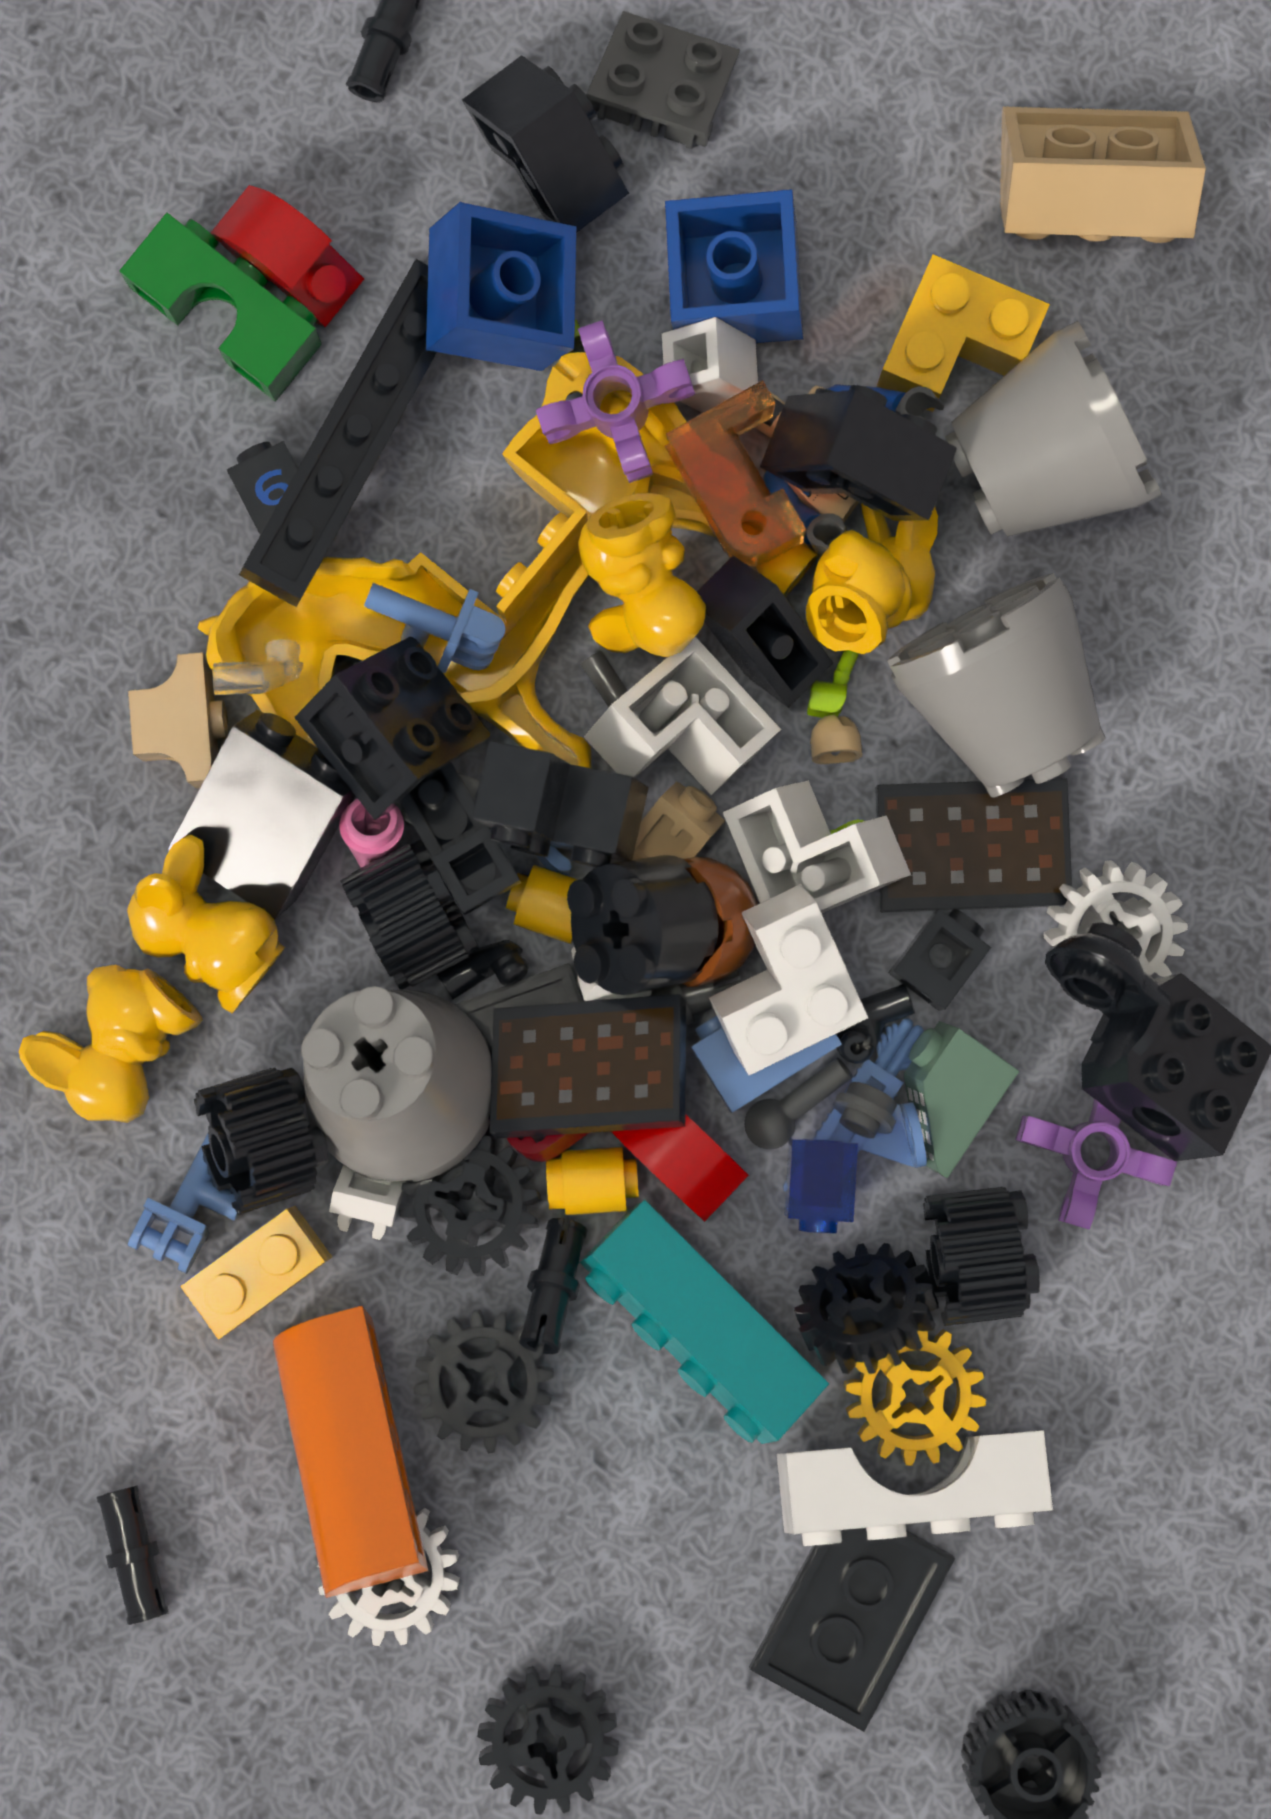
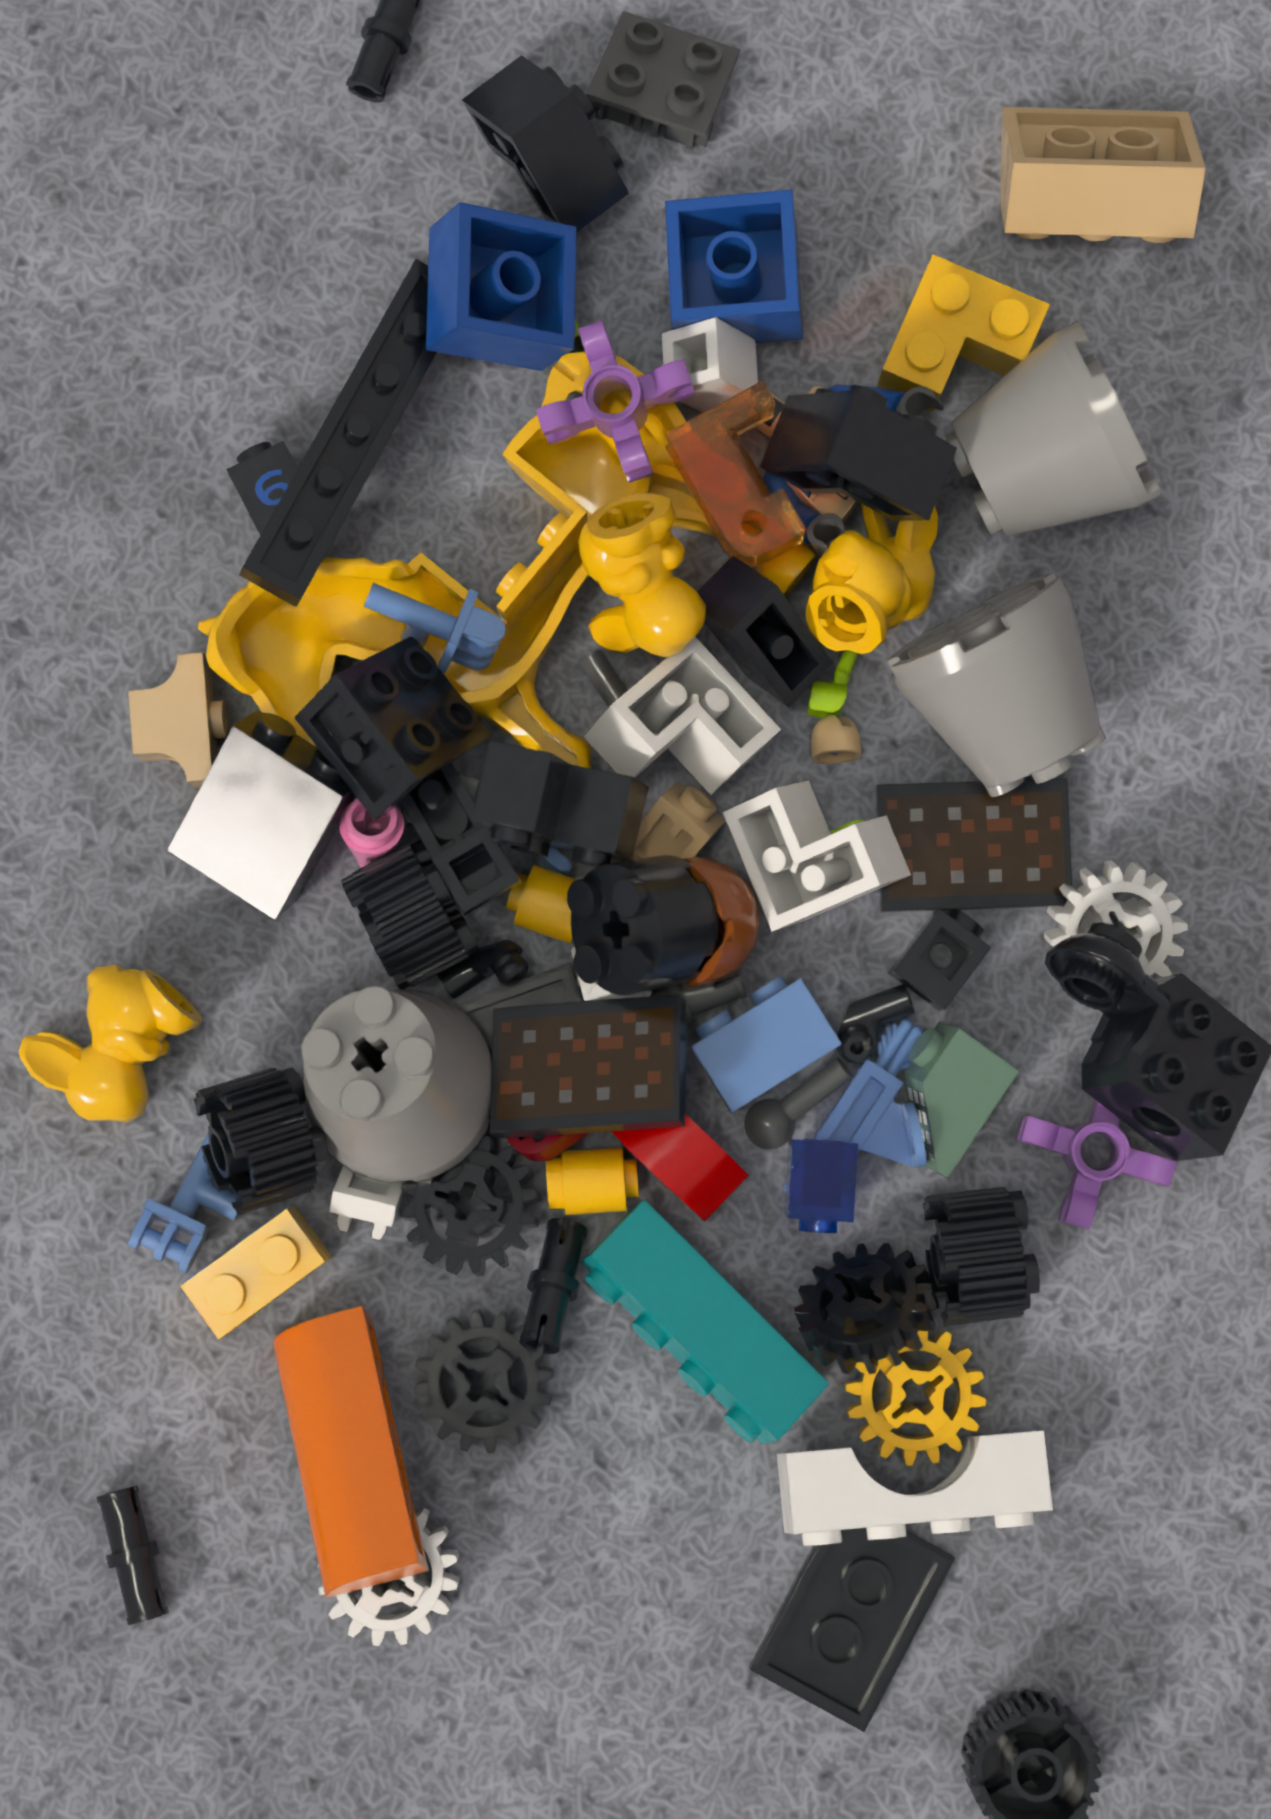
(181, 269): green arch -> none
(222, 942): yellow animal -> none
(259, 676): clear arm -> none
(288, 252): red brick -> none
(576, 1731): black gear -> none
(800, 994): white brick -> none
(865, 1110): dark grey plate -> none

